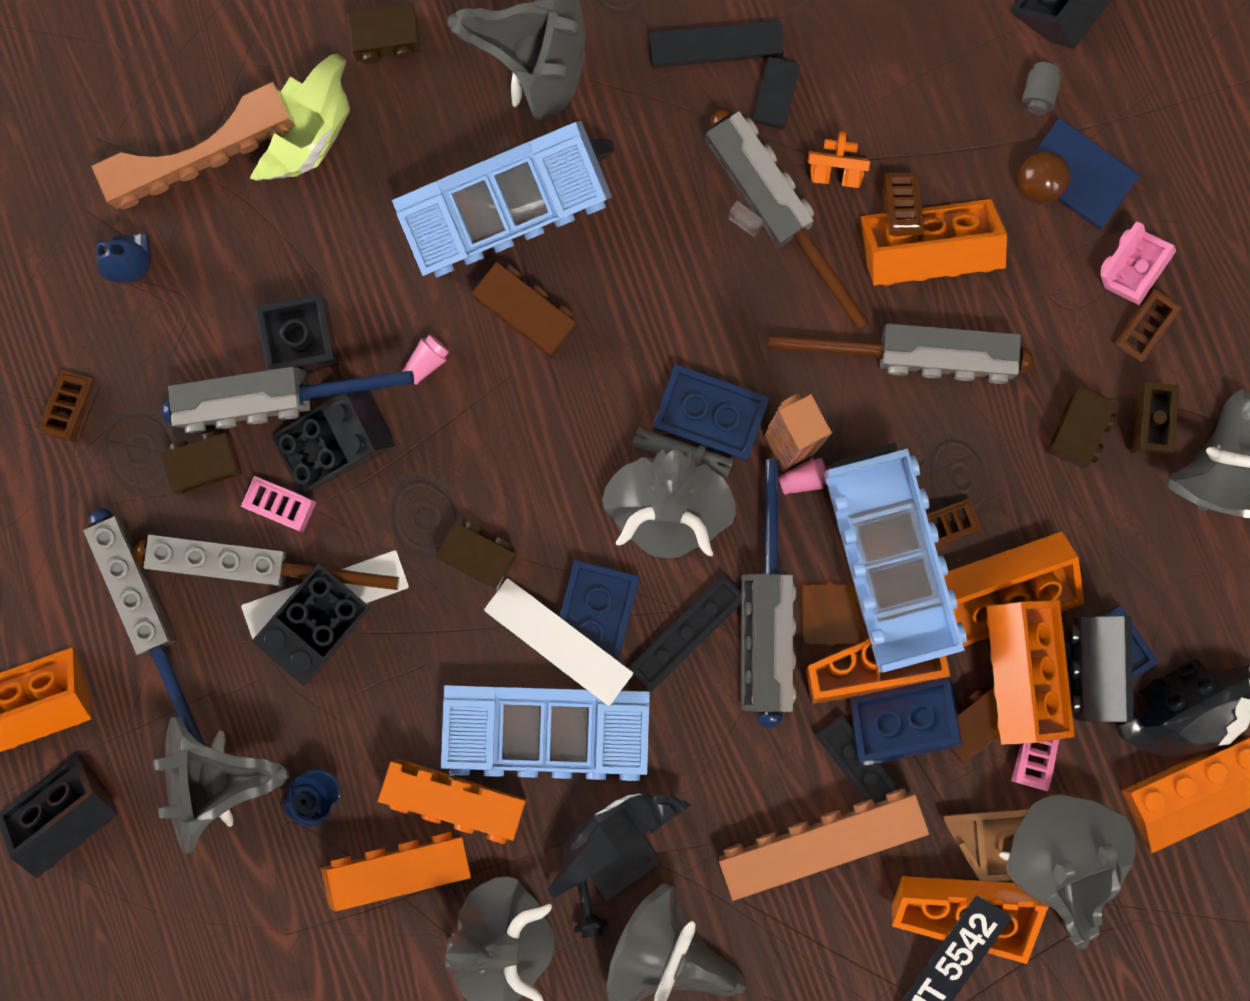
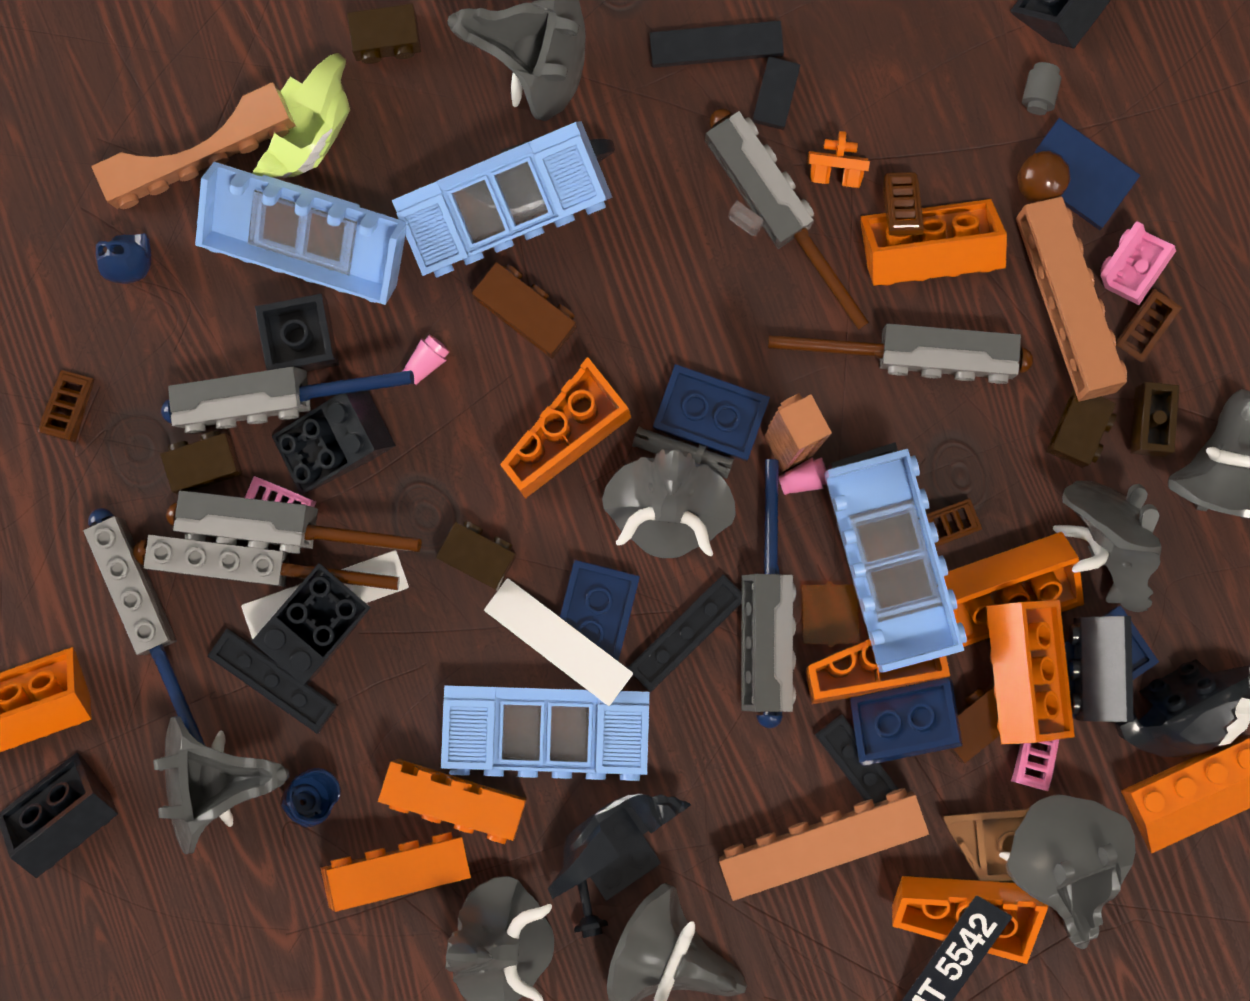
(265, 524): none -> piece
(272, 681): none -> black tile
(300, 232): none -> light blue window
(566, 429): none -> orange wedge
(1071, 299): none -> nougat brick
(1118, 537): none -> dark grey animal

